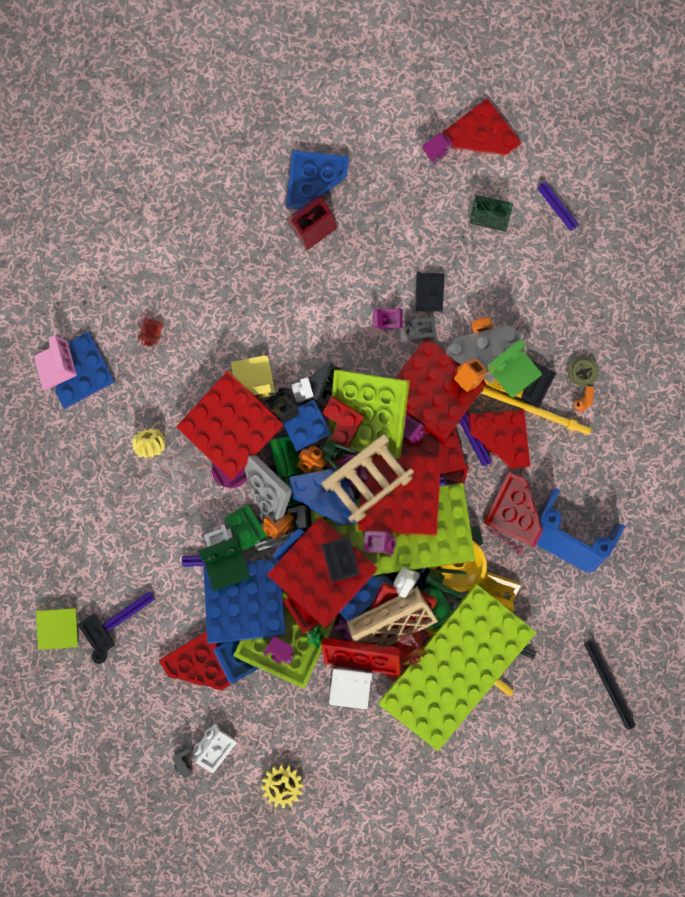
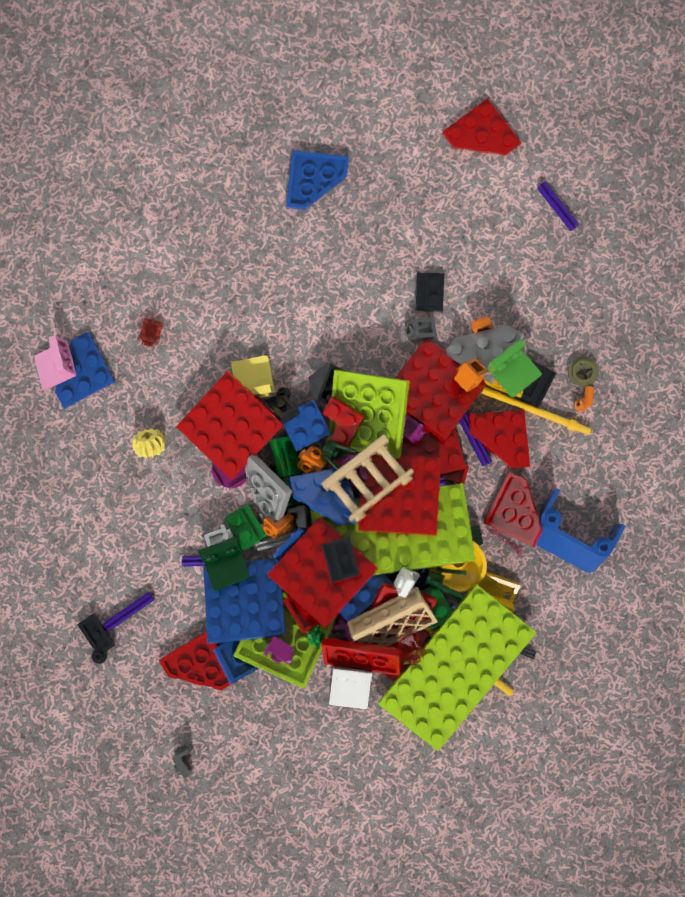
(56, 628): lime slope -> none
(213, 748): white bracket -> none
(275, 783): light yellow gear -> none
(302, 390): white bracket -> none
(312, 222): dark red slope -> none
(379, 542): magenta bracket -> none
(388, 319): magenta bracket -> none
(437, 147): magenta brick -> none
(491, 213): clear green brick -> none
(609, 684): black axle -> none

